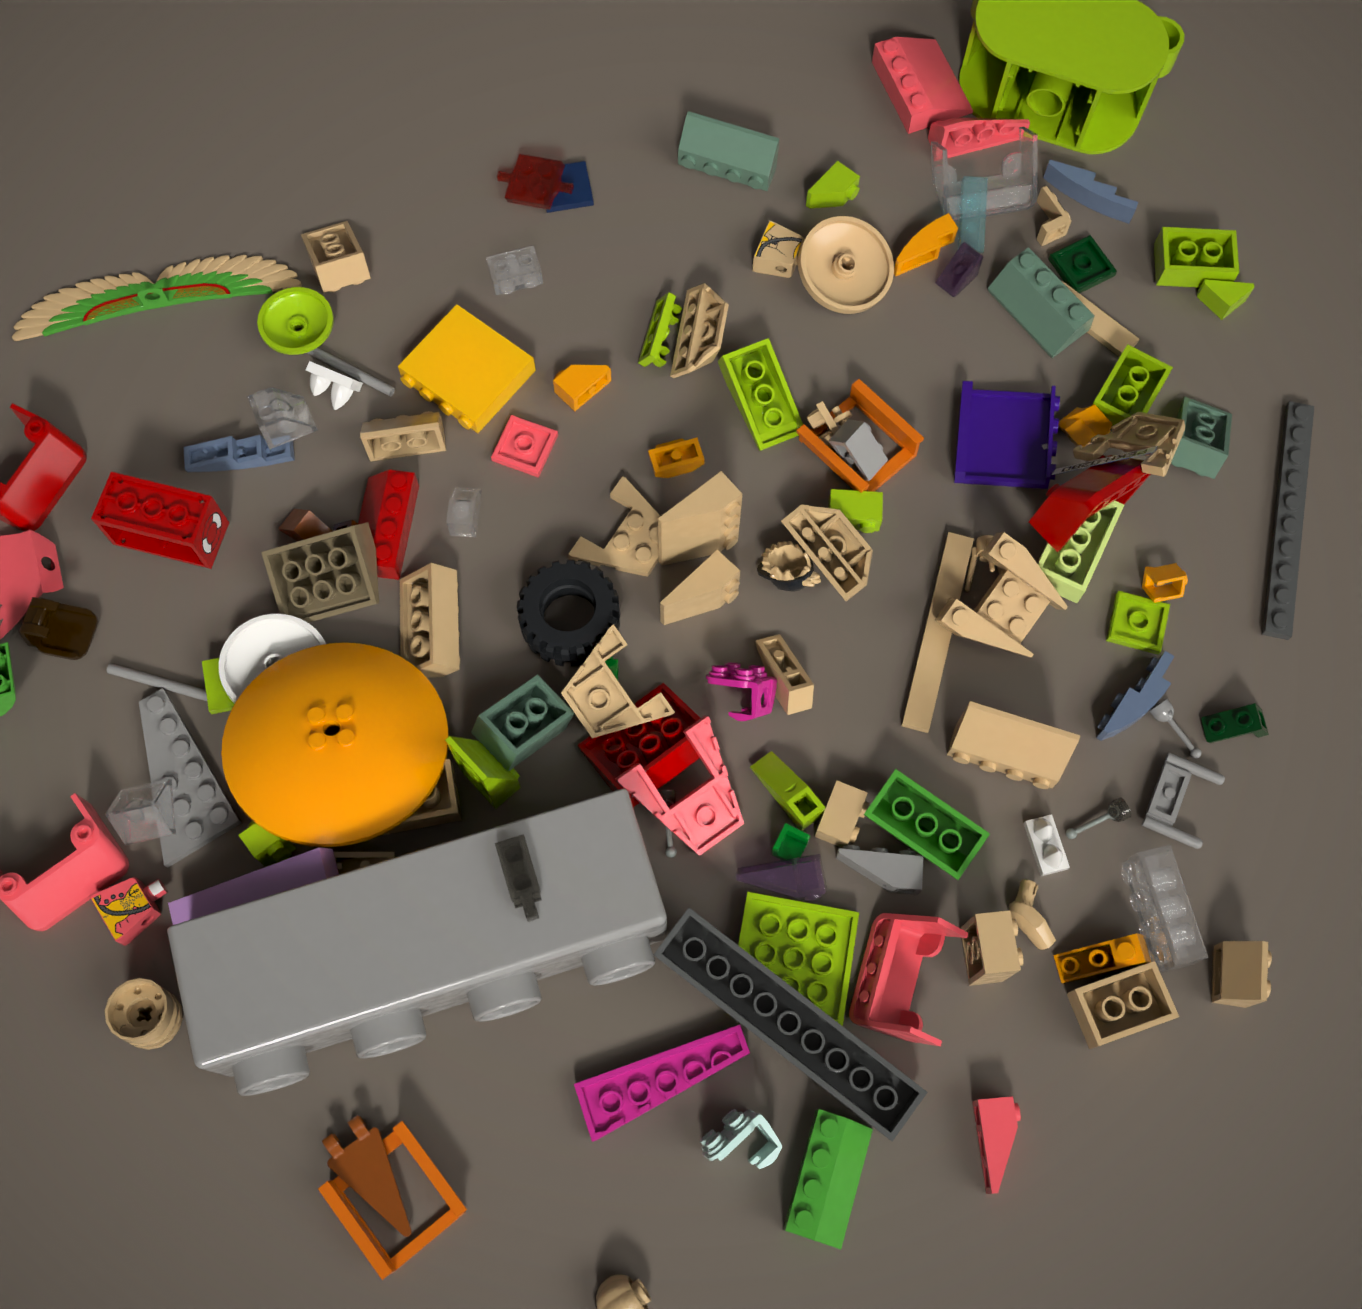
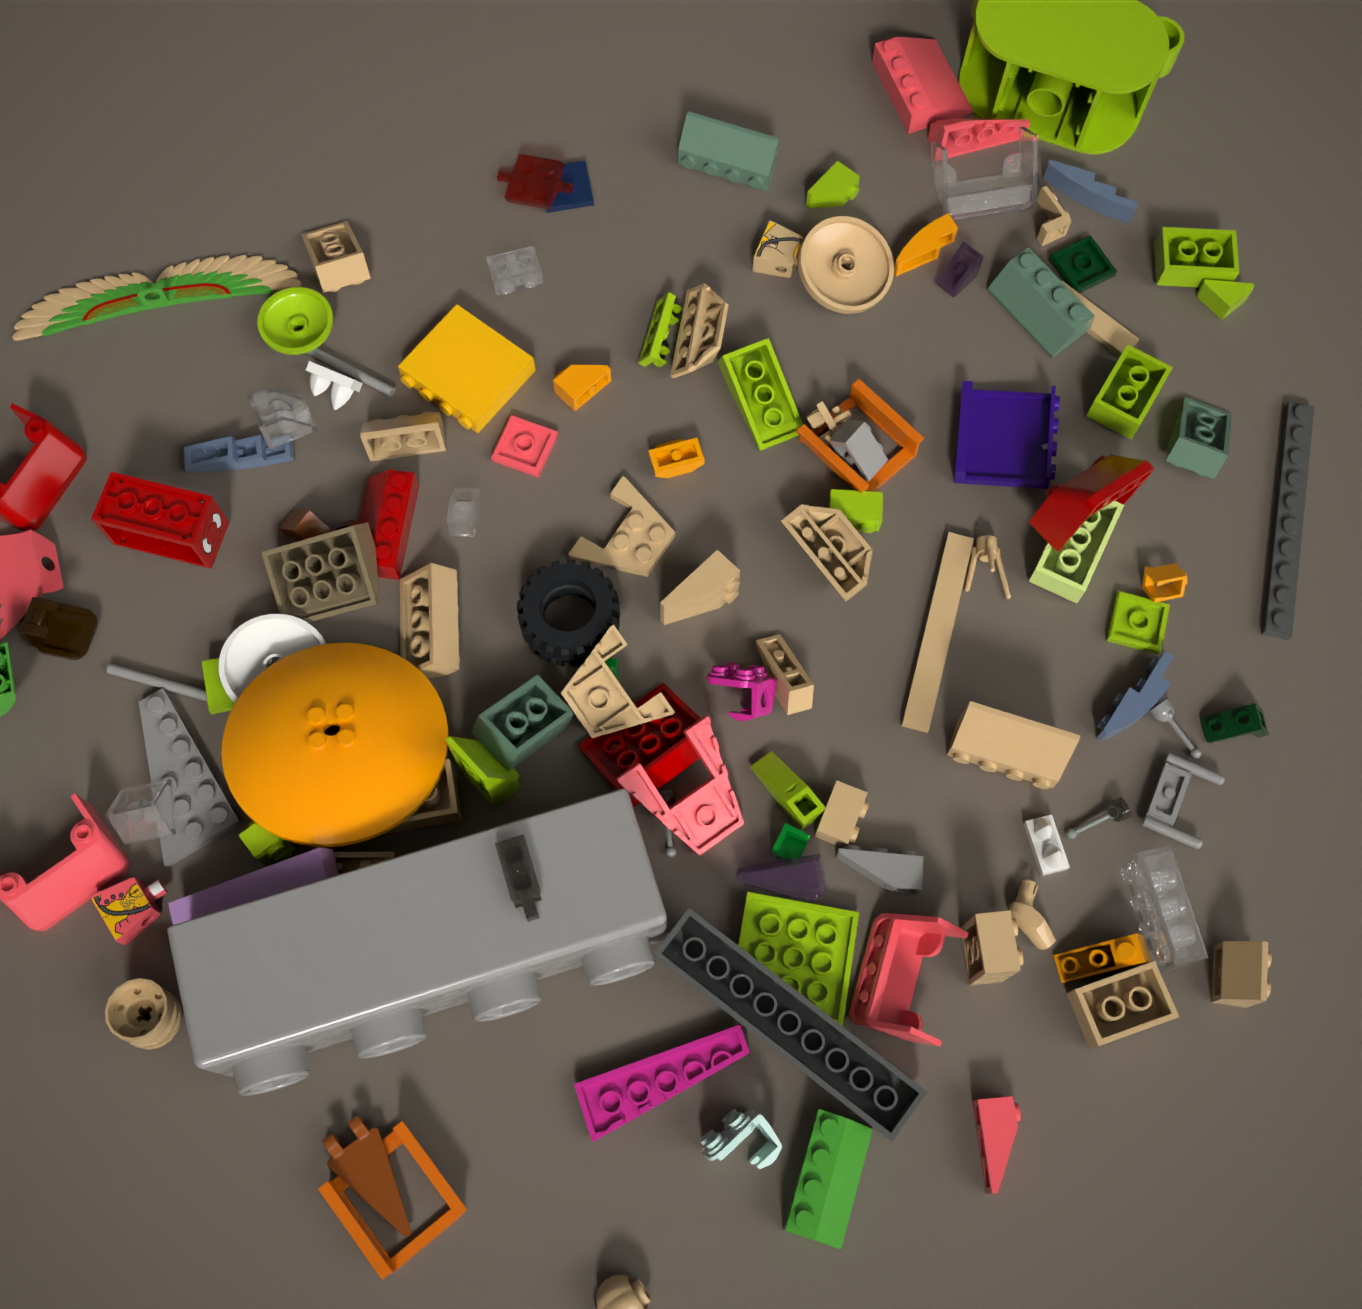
(701, 522): tan slope -> none
(788, 567): tan hair -> none
(926, 824): bright green slope -> none
(973, 212): clear light blue tile -> none
(1009, 604): tan wedge -> none
(1085, 424): light orange slope -> none
(1105, 460): white sticker -> none
(1138, 433): tan wing -> none

